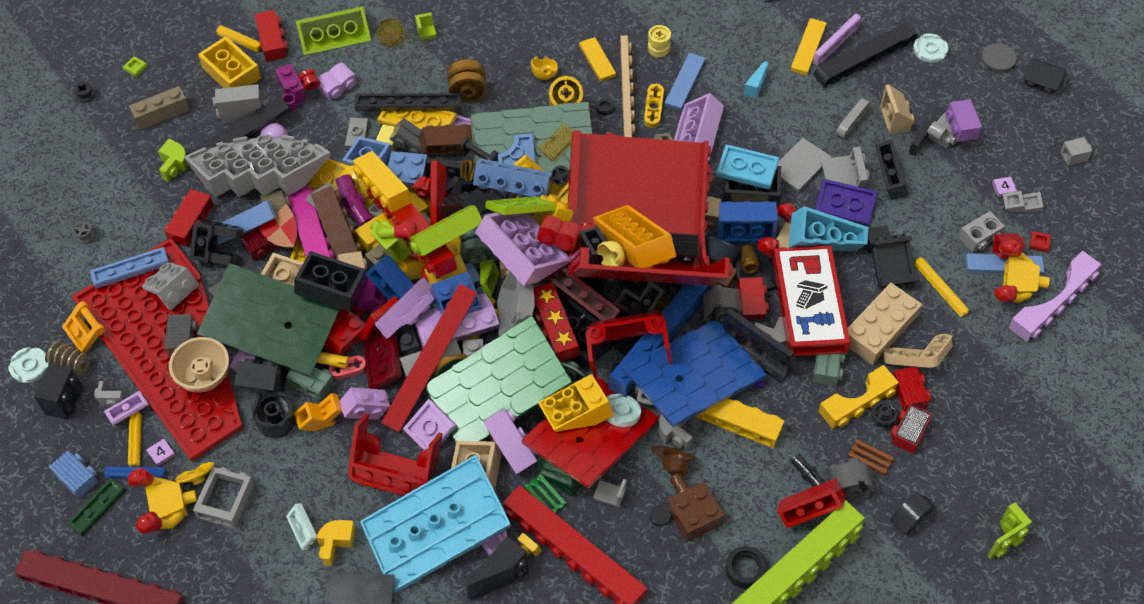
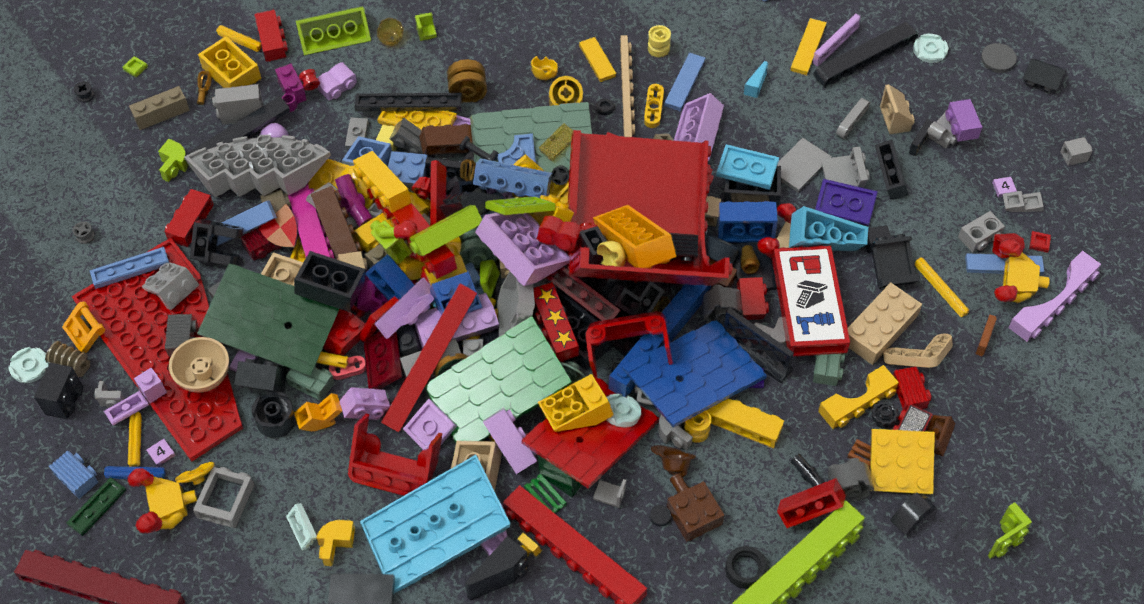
(150, 385): none -> lavender brick
(203, 91): none -> pearl gold piece
(699, 426): none -> yellow wheel
(902, 461): none -> yellow plate
(943, 428): none -> reddish brown slope
(986, 335): none -> dark orange tile

